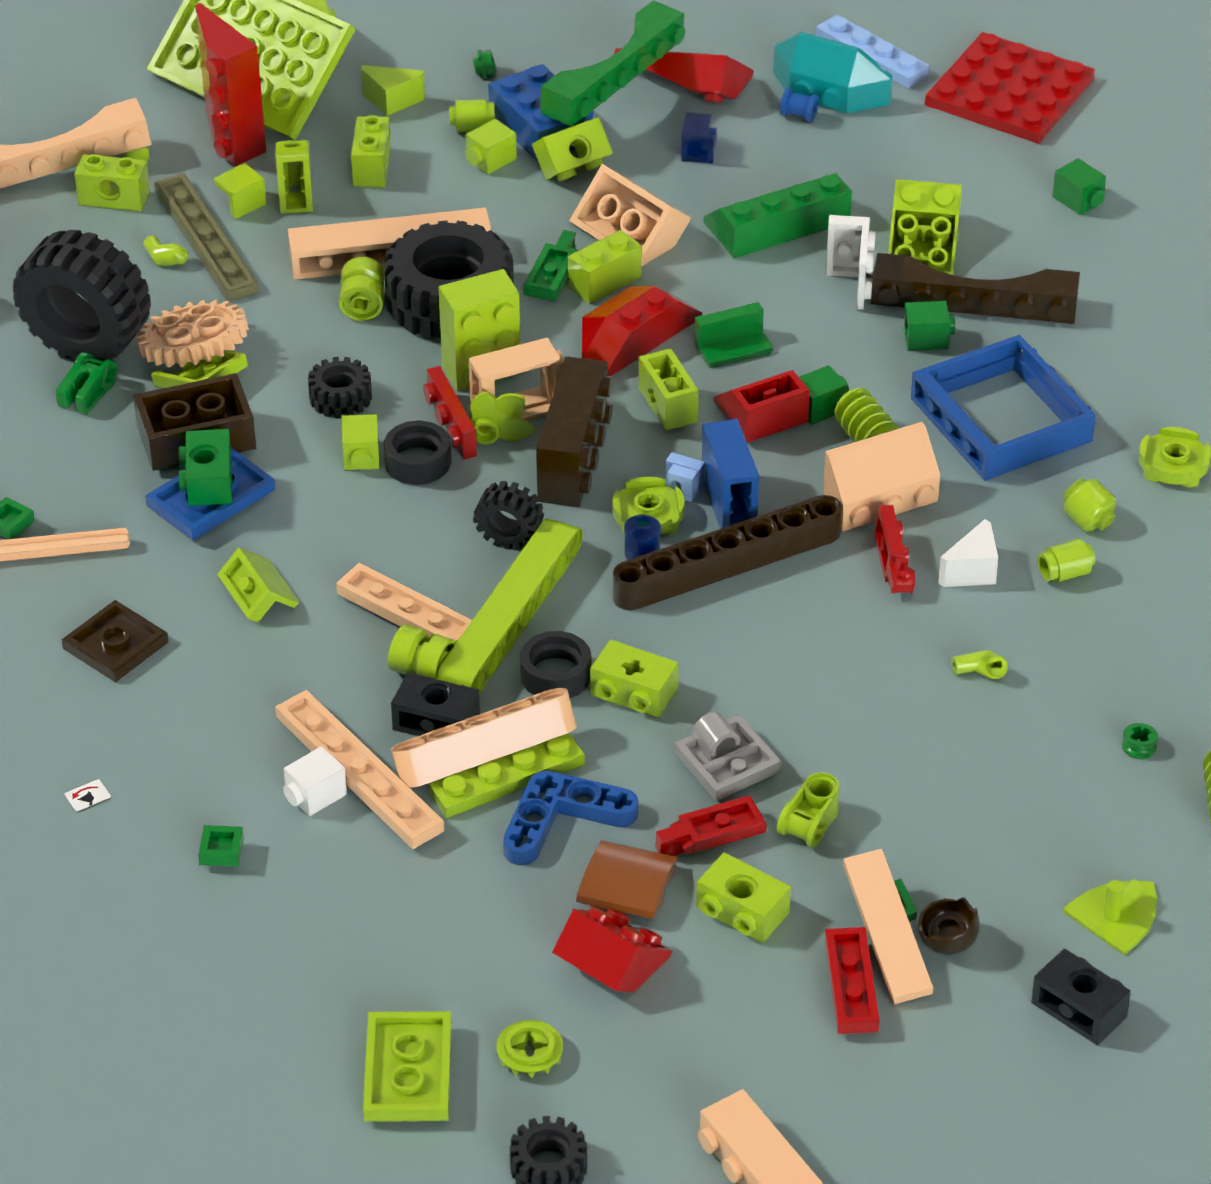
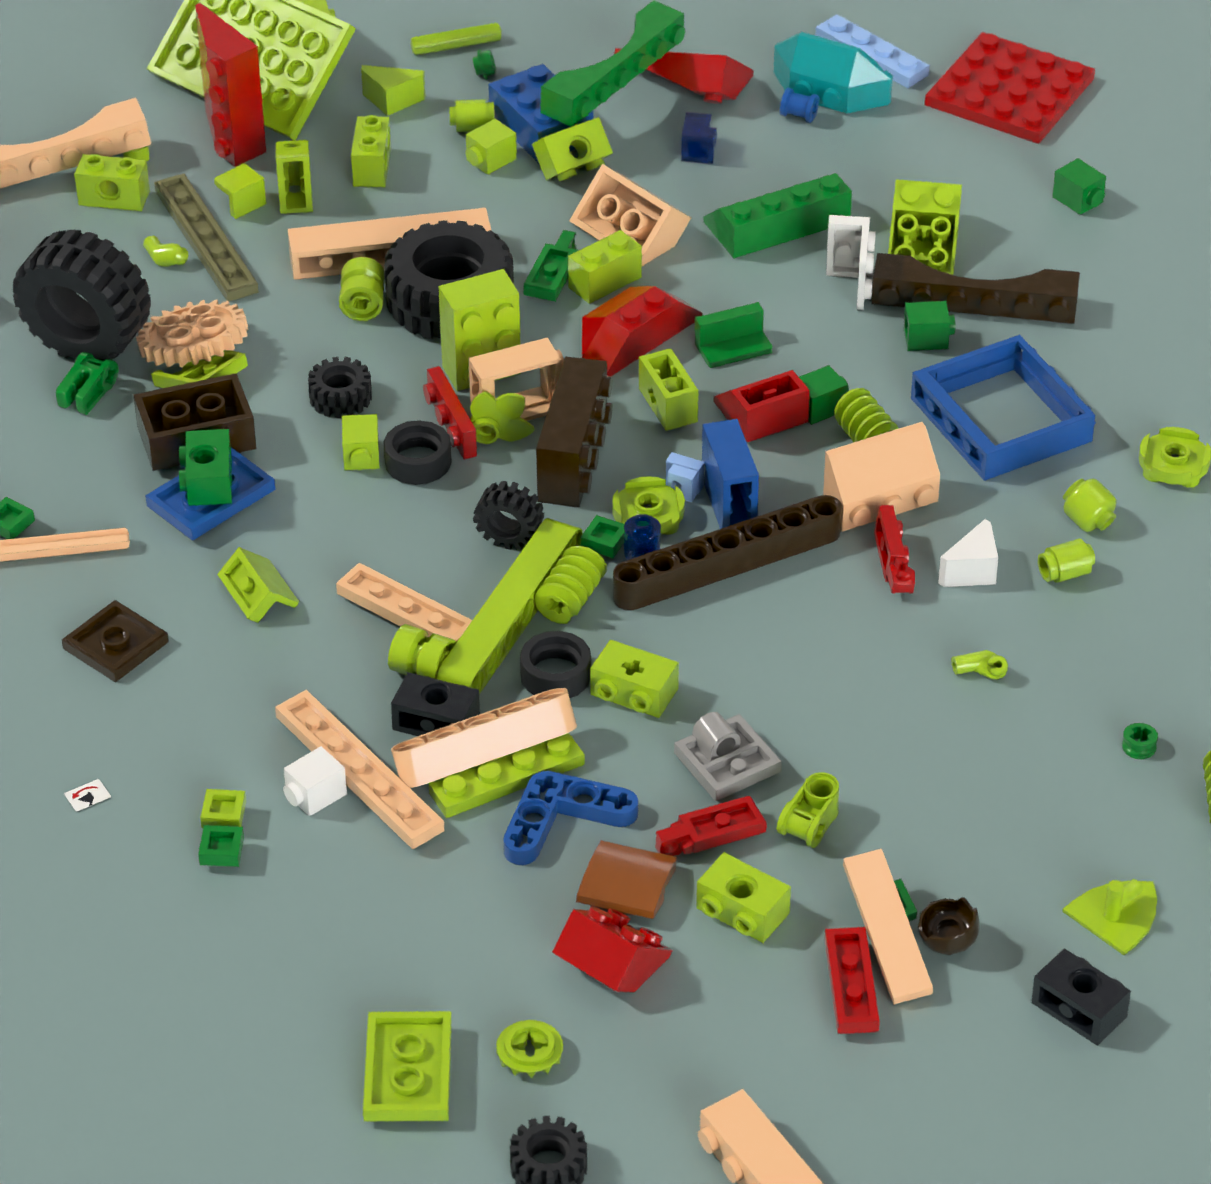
(223, 807): none -> lime plate
(456, 38): none -> lime axle
(570, 584): none -> lime piece
(603, 536): none -> green plate

